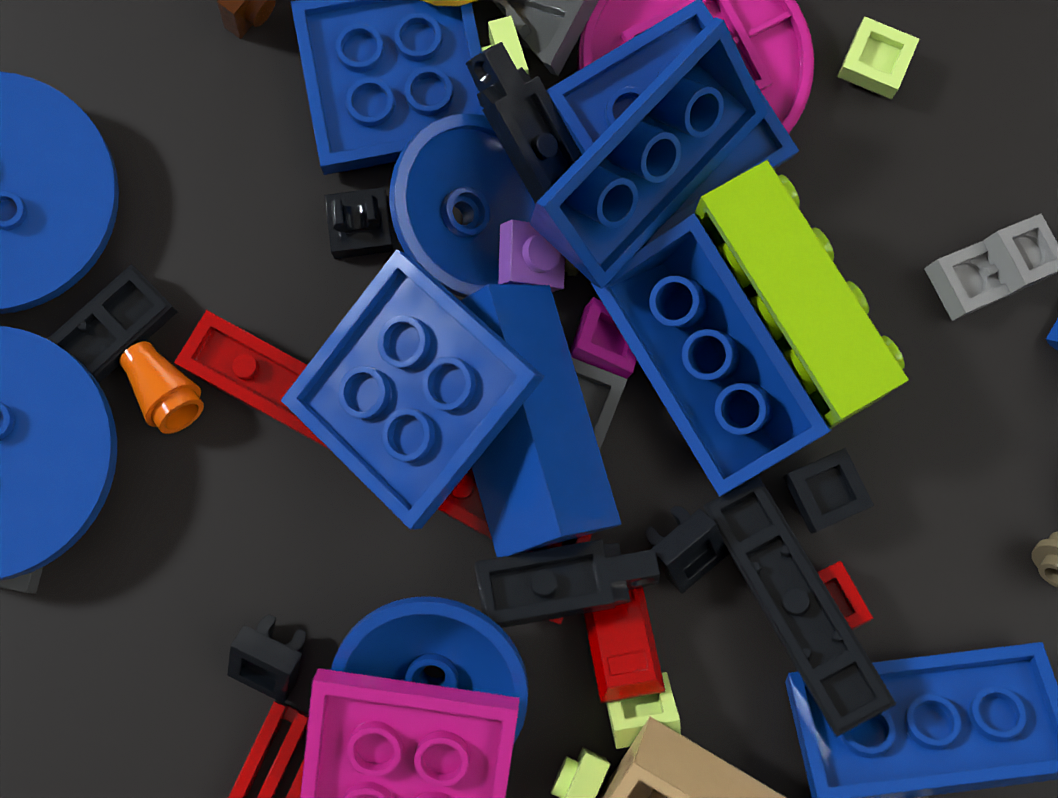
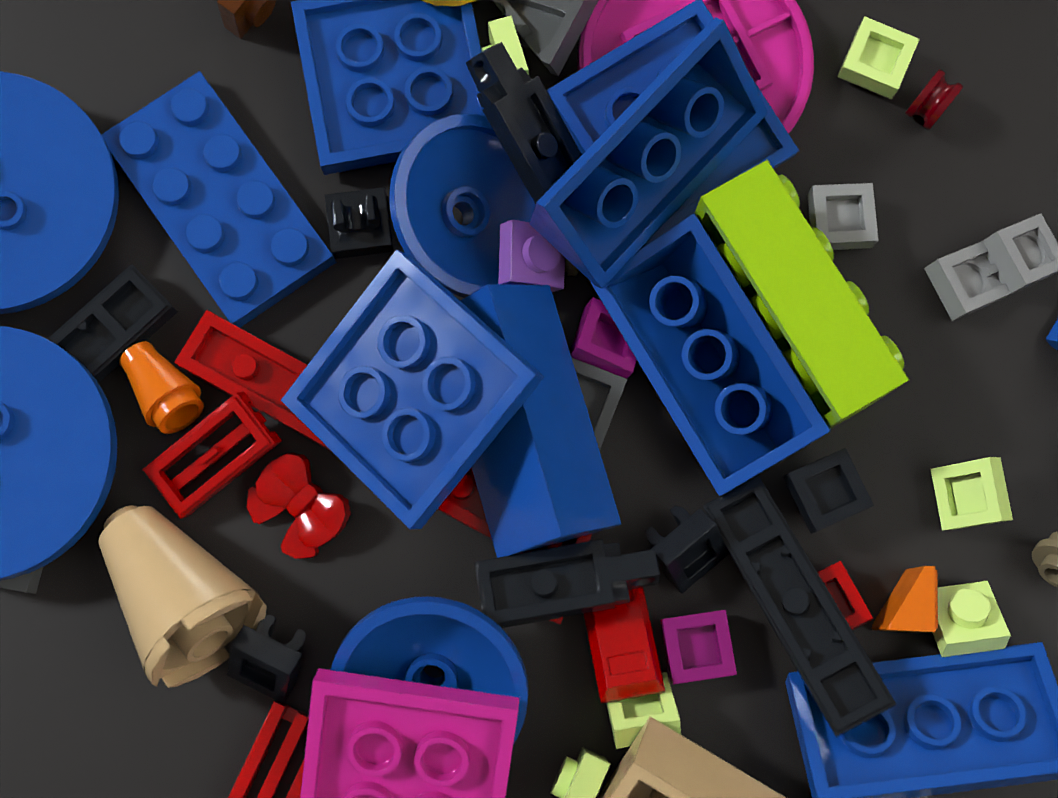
(174, 596): none -> tan cone
(218, 200): none -> blue plate
(251, 423): none -> red tile
(288, 485): none -> red piece
(698, 647): none -> magenta plate
(844, 214): none -> light grey plate
(912, 603): none -> orange slope
(934, 99): none -> dark red bush
(969, 620): none -> yellowish green plate
(971, 493): none -> yellowish green plate

